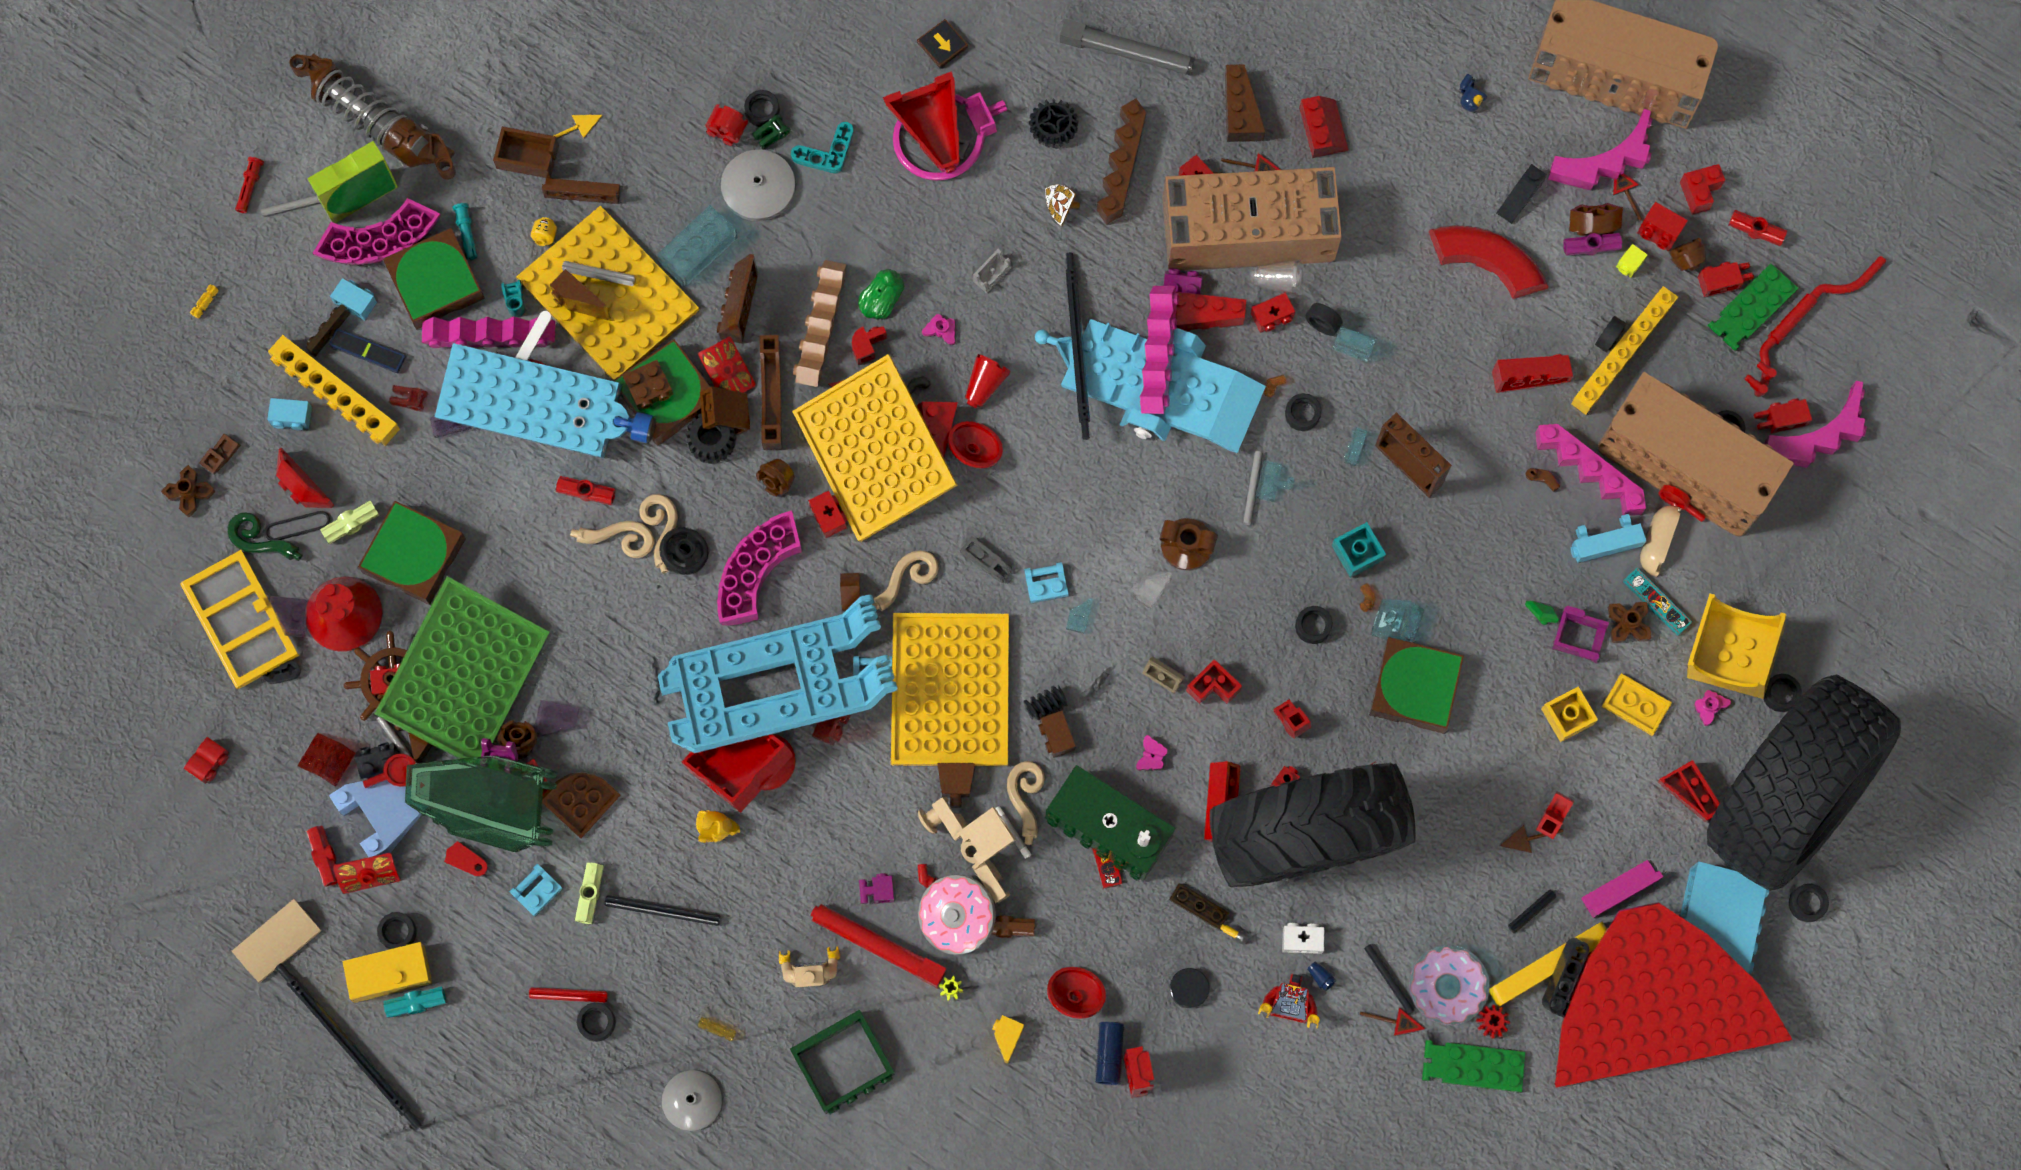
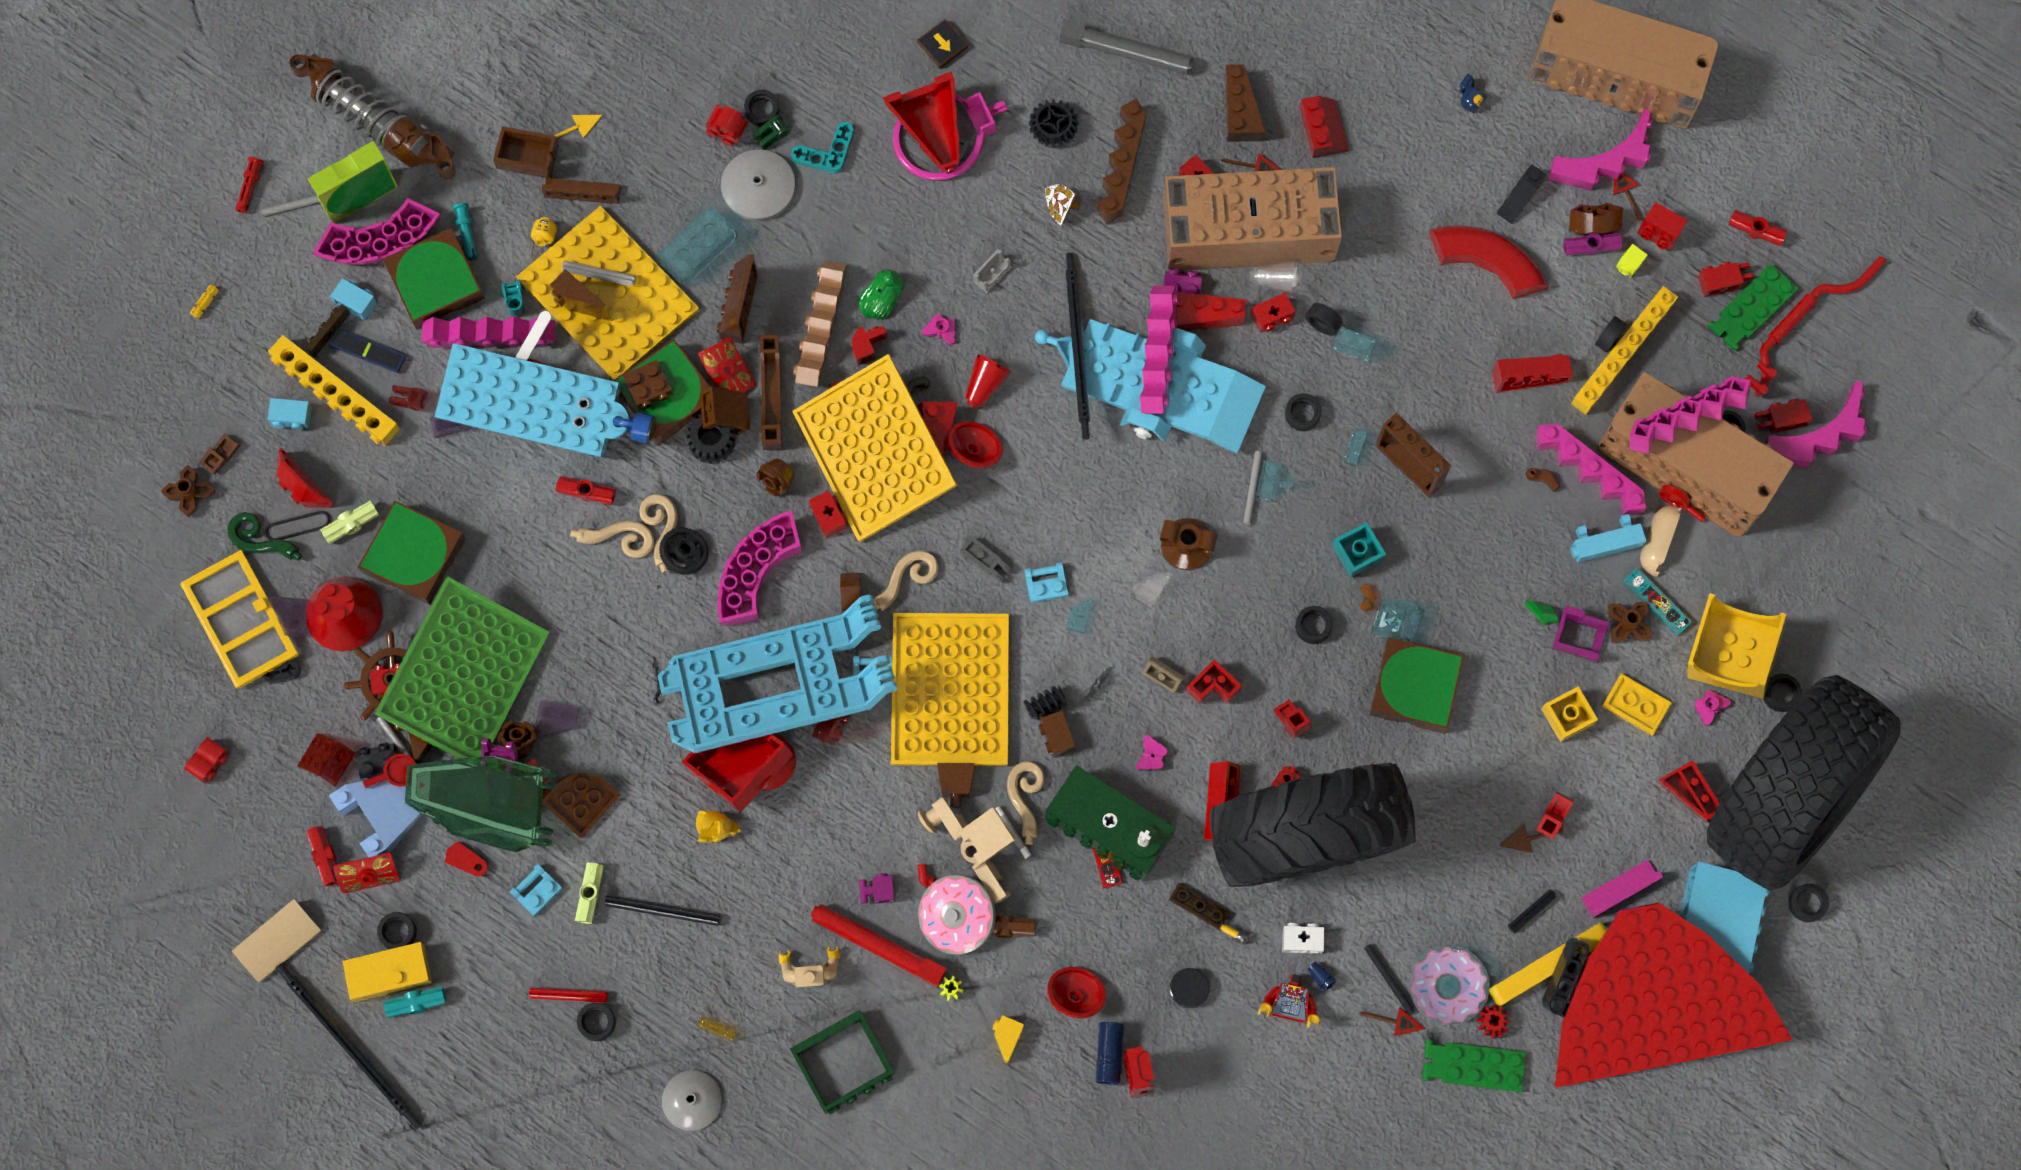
(1272, 383): clear orange arm -> none
(1688, 413): none -> dark pink brick
(1689, 255): reddish brown cone -> none
(1698, 187): red brick -> none

